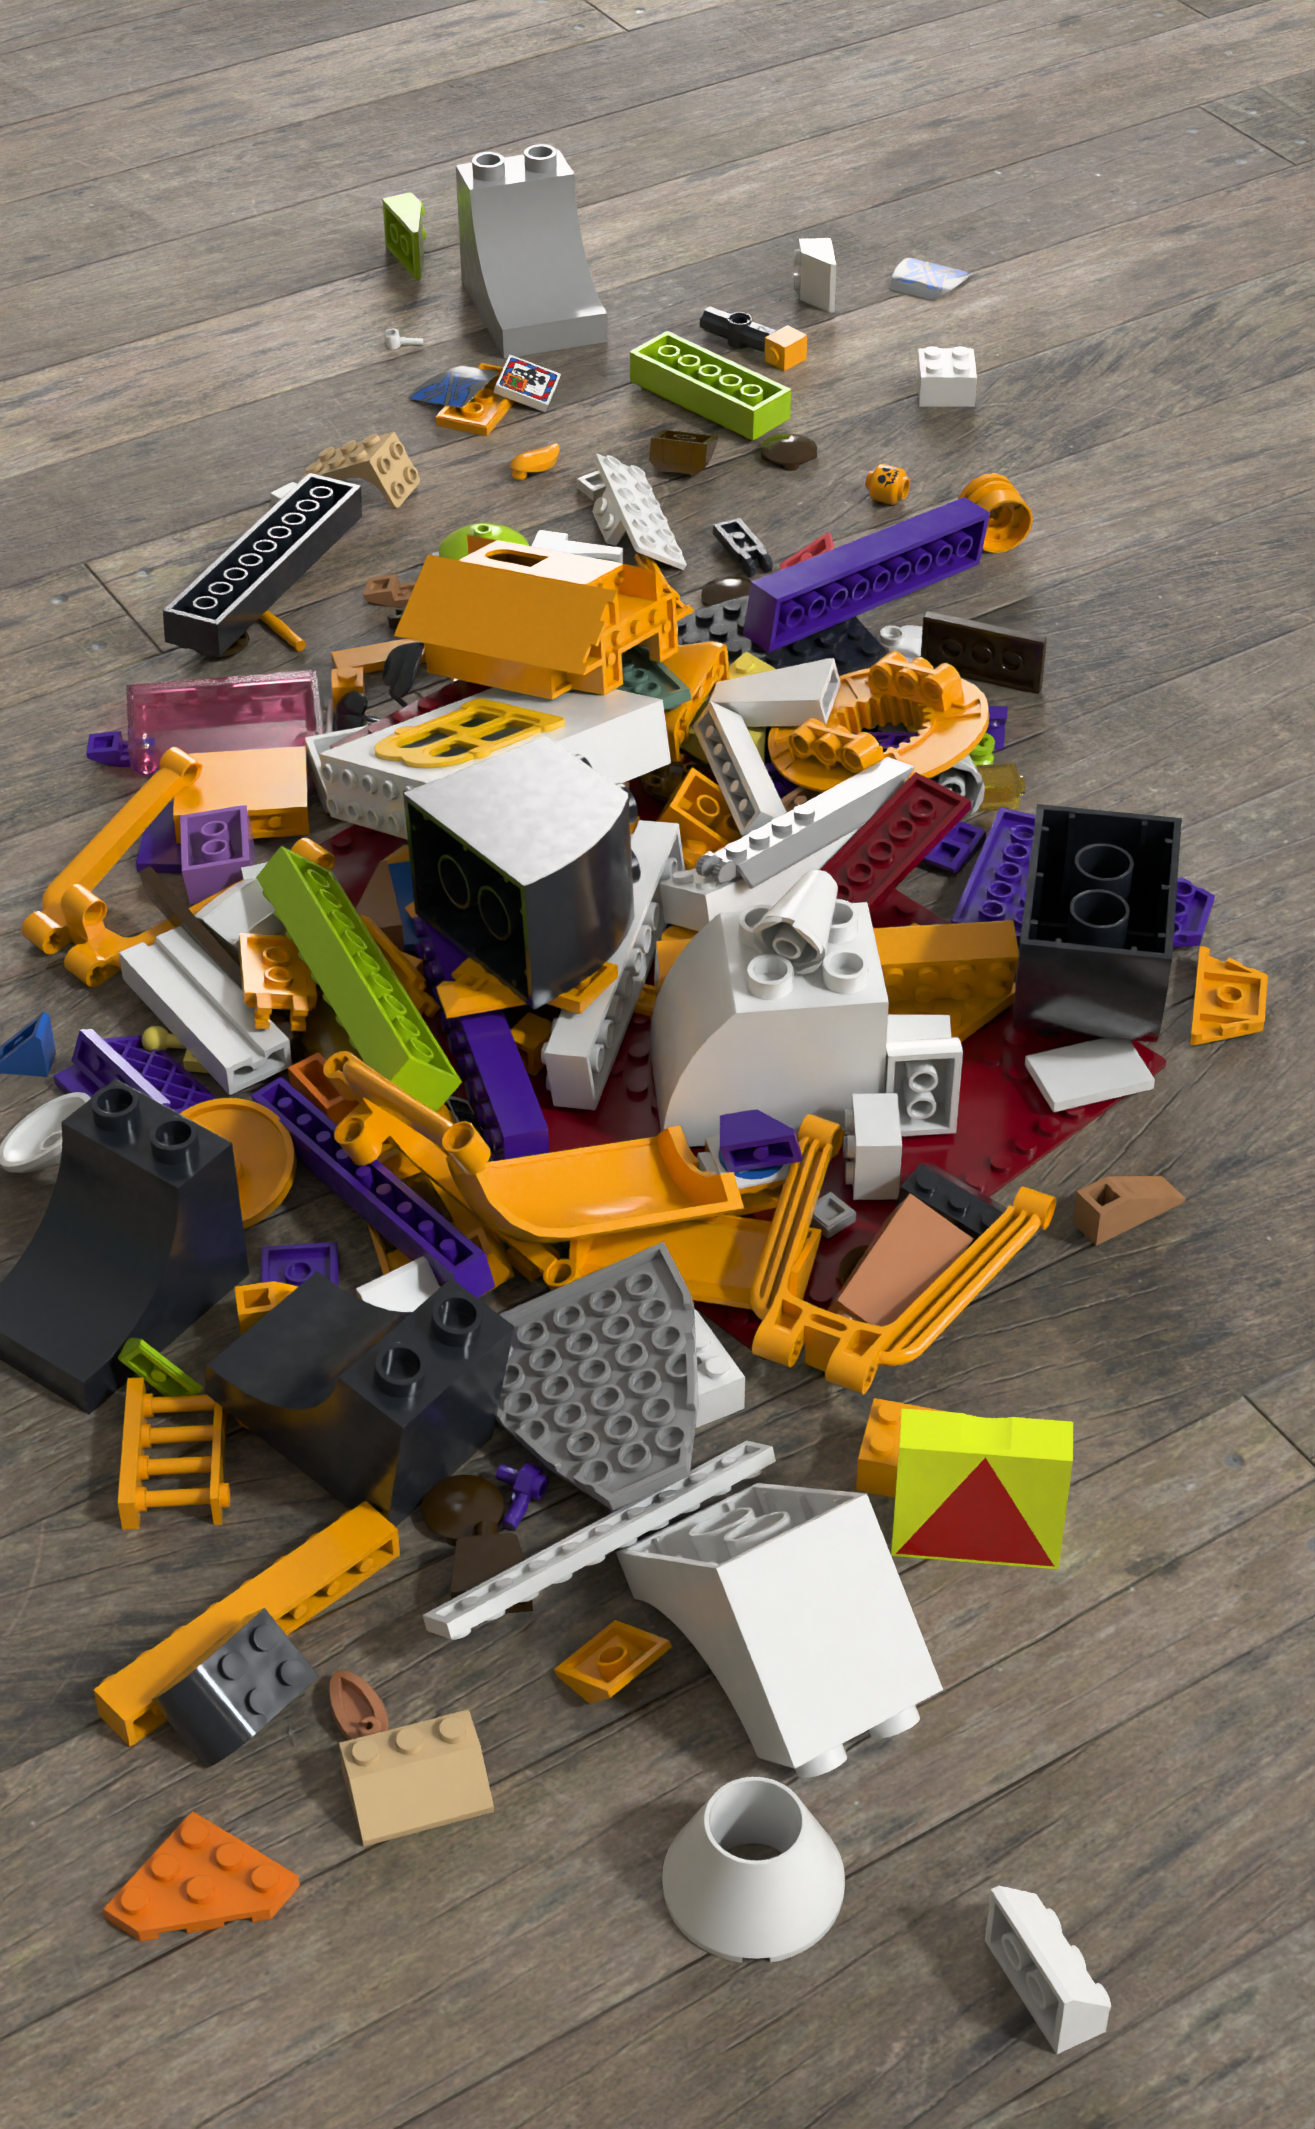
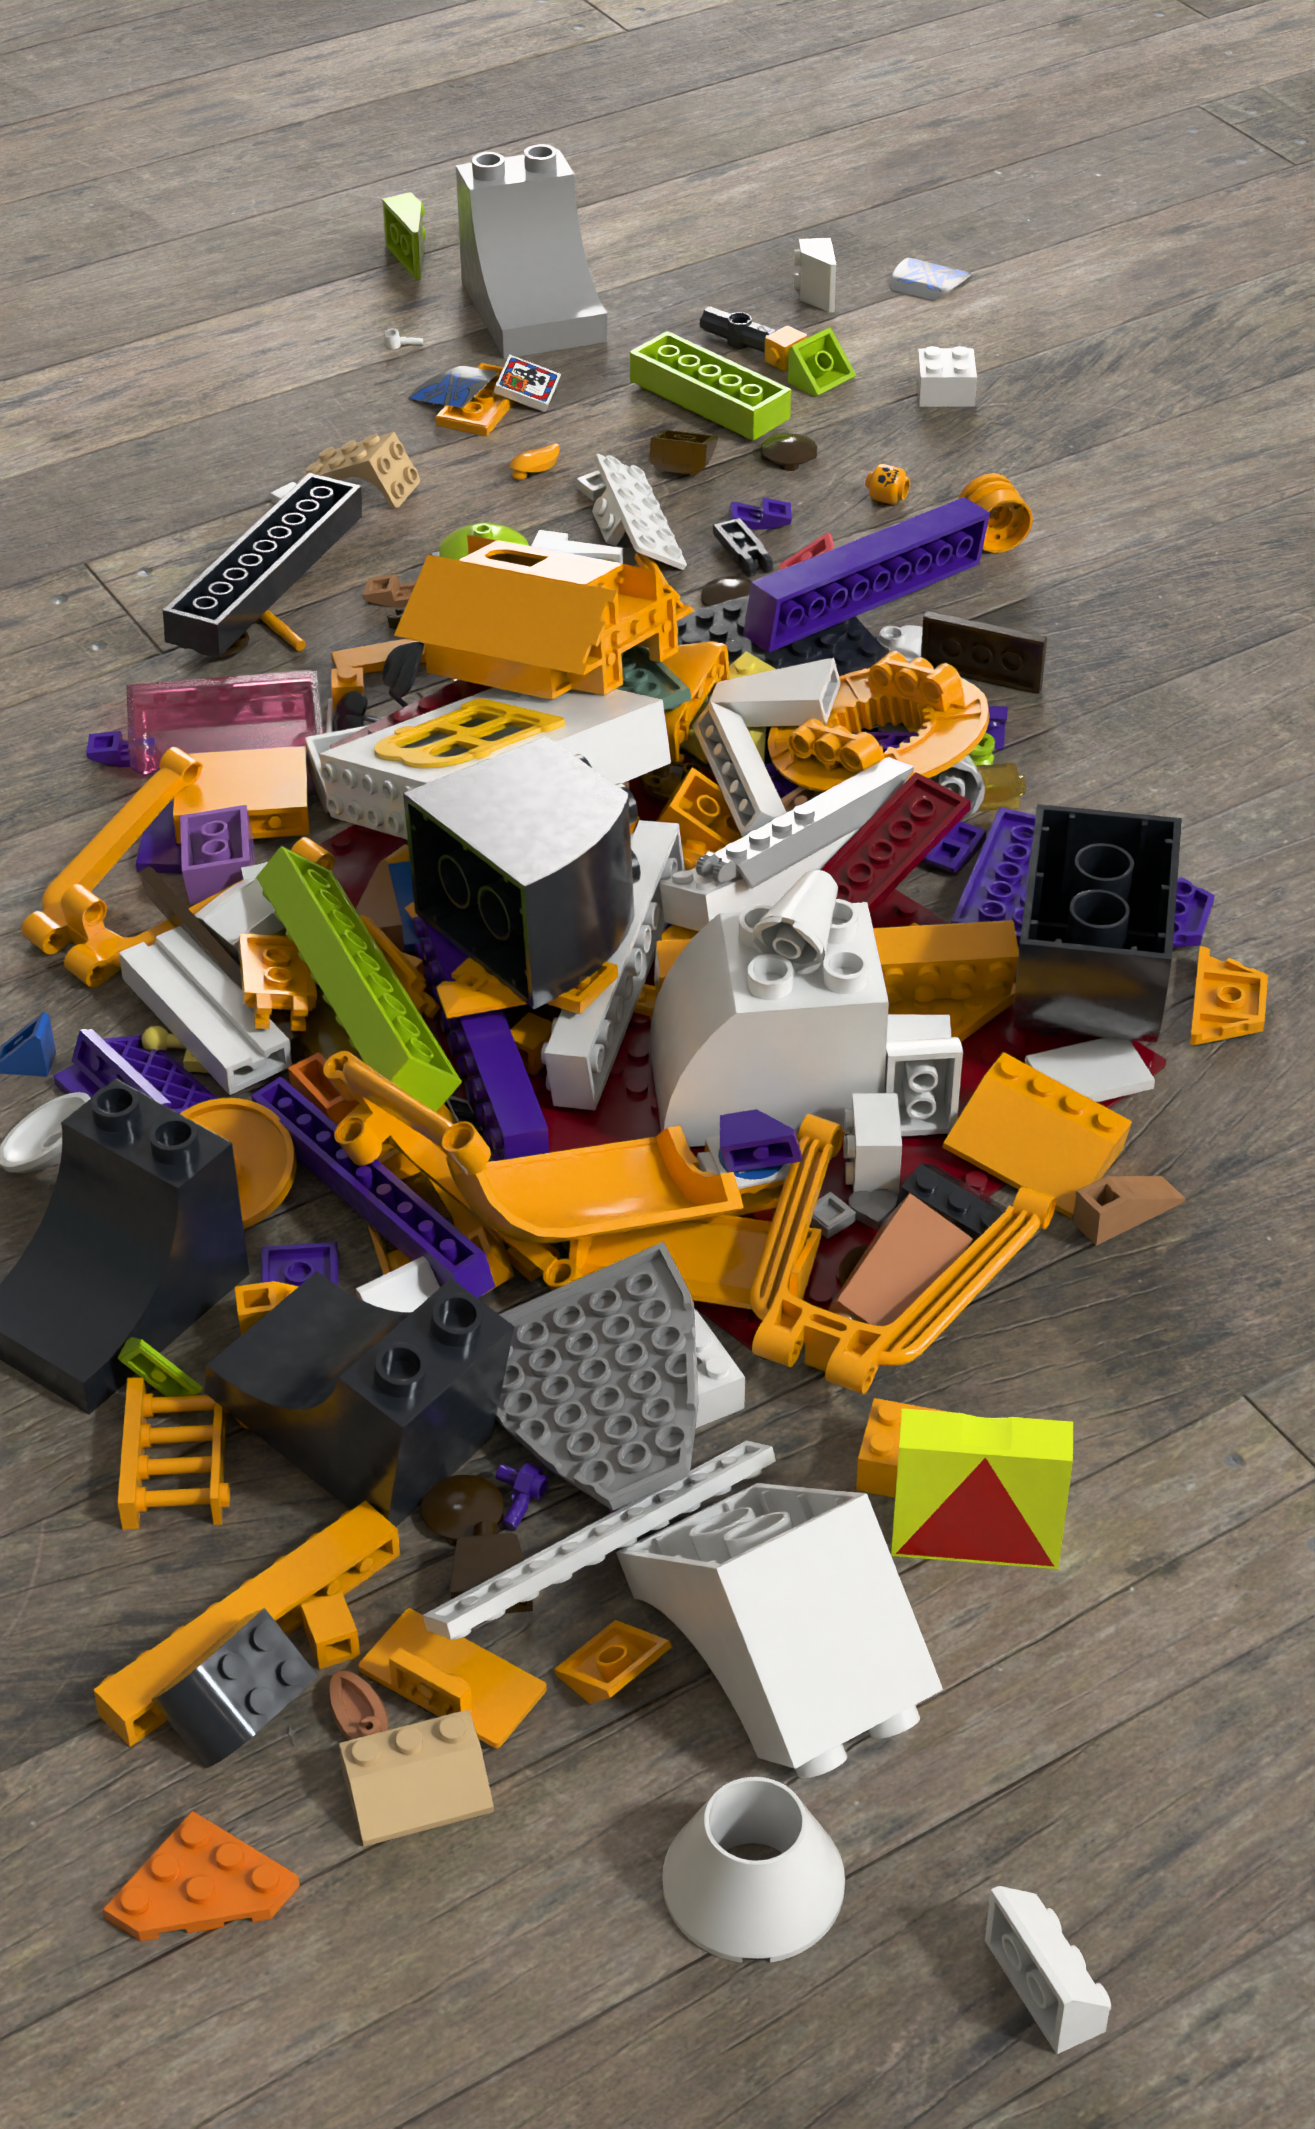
(330, 1630): none -> light orange brick
(453, 1677): none -> light orange bracket
(767, 516): none -> dark purple slope
(818, 364): none -> lime slope
(873, 1207): none -> flat silver tile
(1037, 1133): none -> light orange slope

